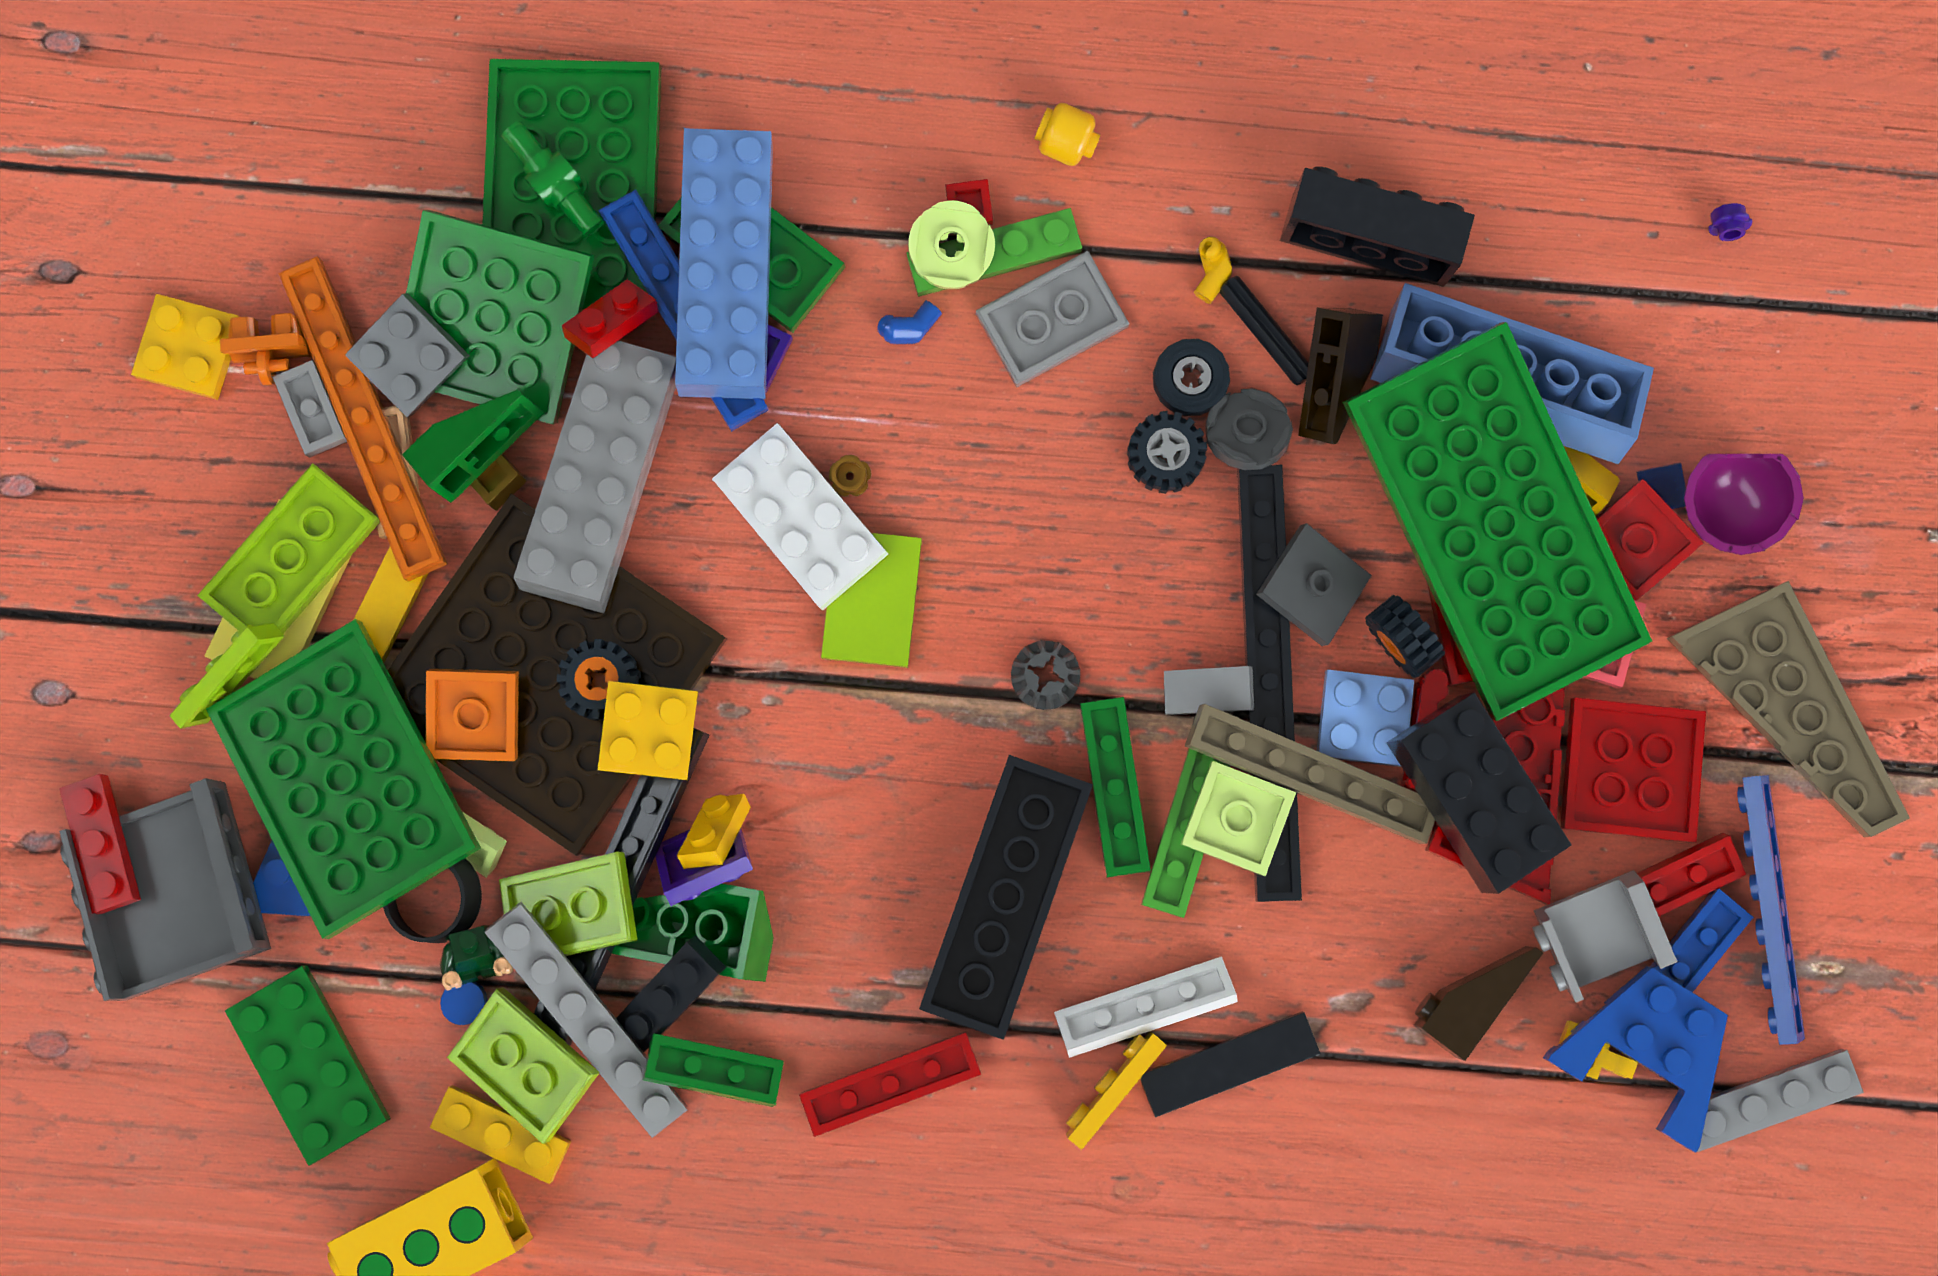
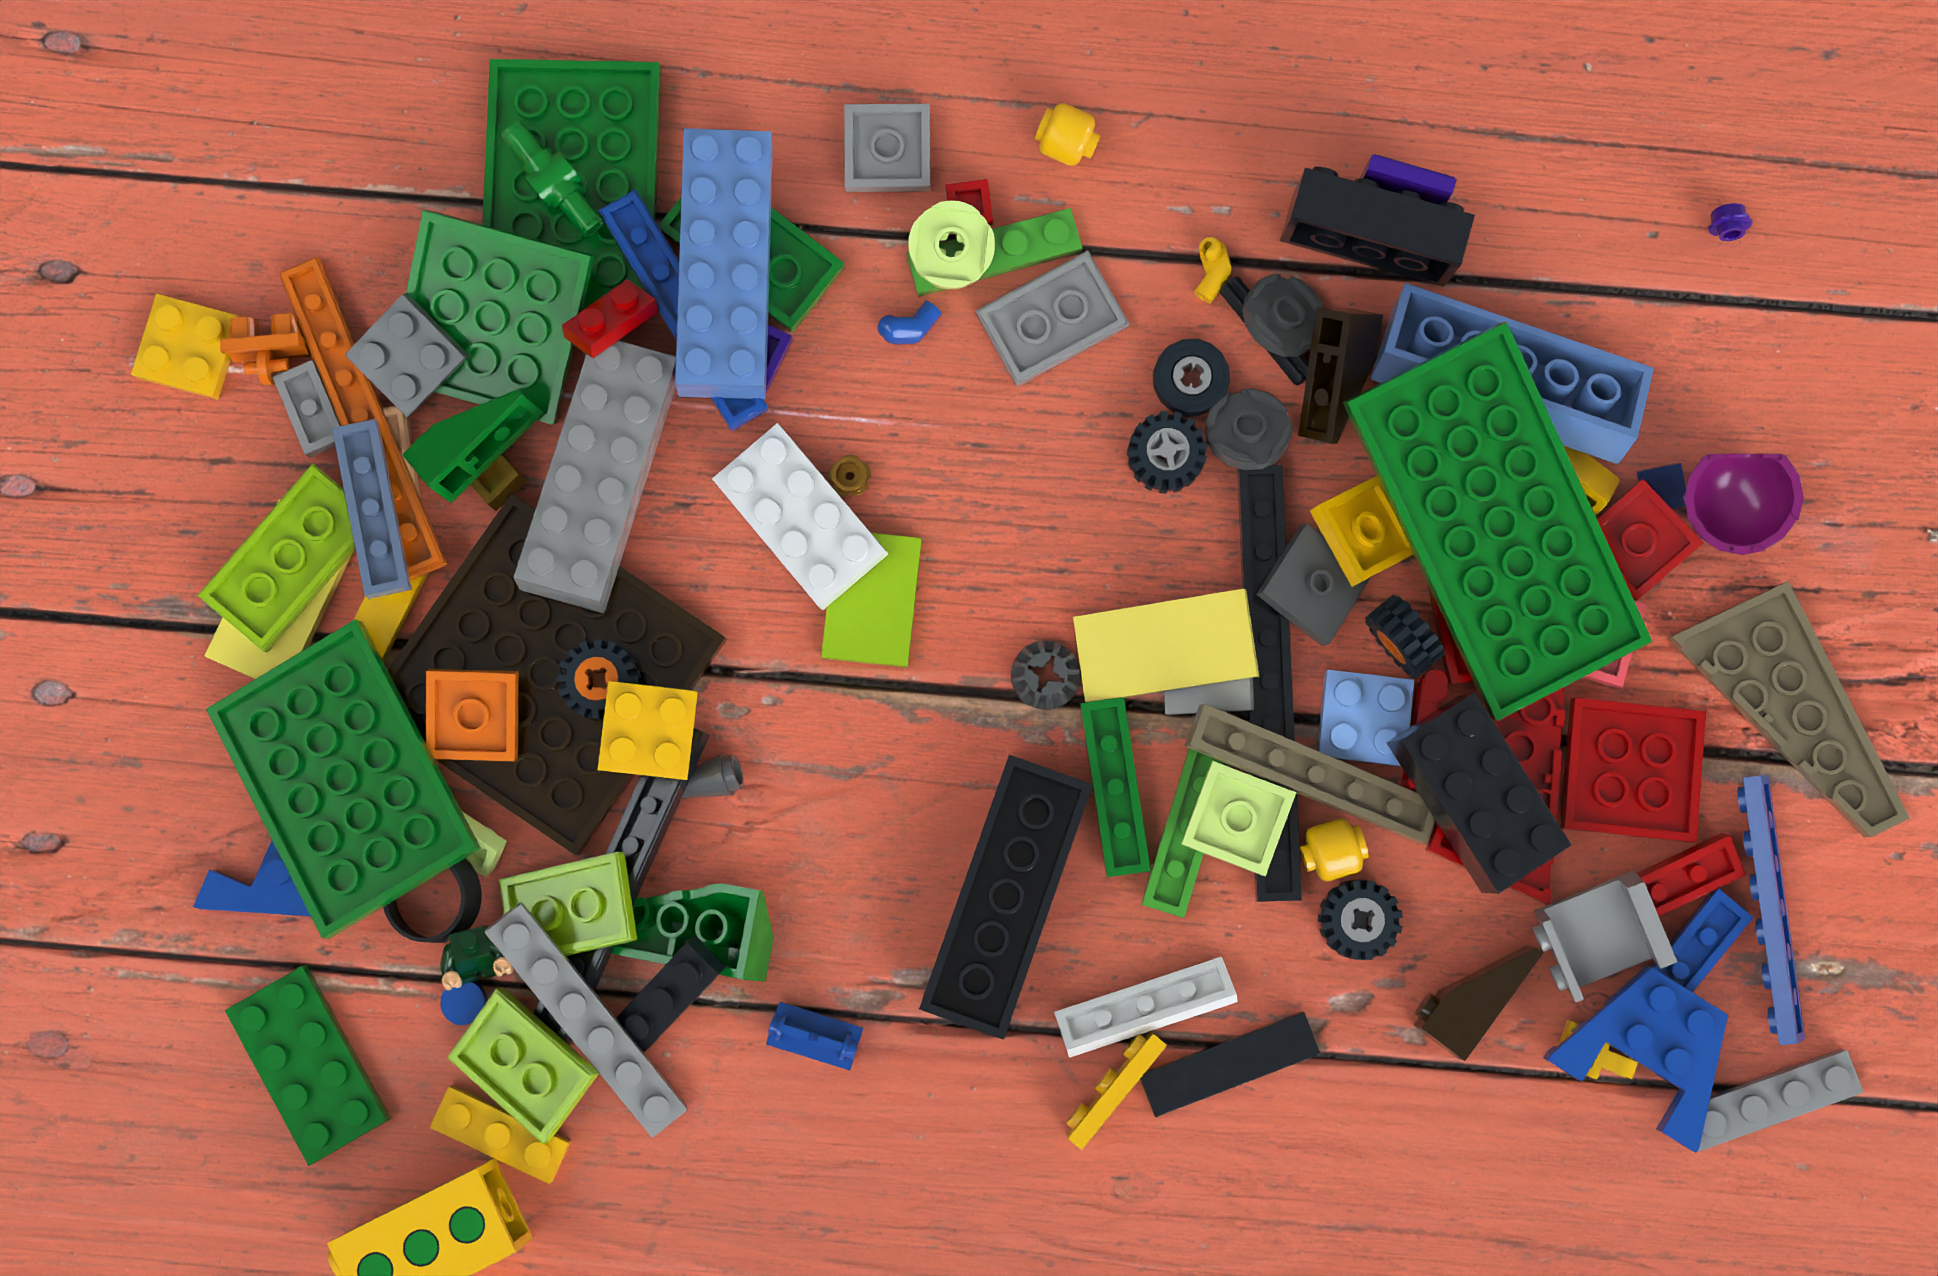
(100, 844): red plate -> none
(193, 891): dark grey panel -> none
(226, 673): lime plate -> none
(371, 509): none -> sand blue plate
(689, 883): dark purple plate -> none
(713, 831): yellow plate -> none
(713, 1070): green plate -> none
(715, 778): none -> dark grey cone
(814, 1035): none -> blue hinge
(887, 147): none -> light grey plate
(890, 1084): red plate -> none
(1166, 646): none -> light yellow tile
(1281, 314): none -> dark grey tile
(1334, 849): none -> yellow head
(1347, 928): none -> black wheel
(1362, 531): none -> yellow plate
(1397, 176): none -> dark purple tile

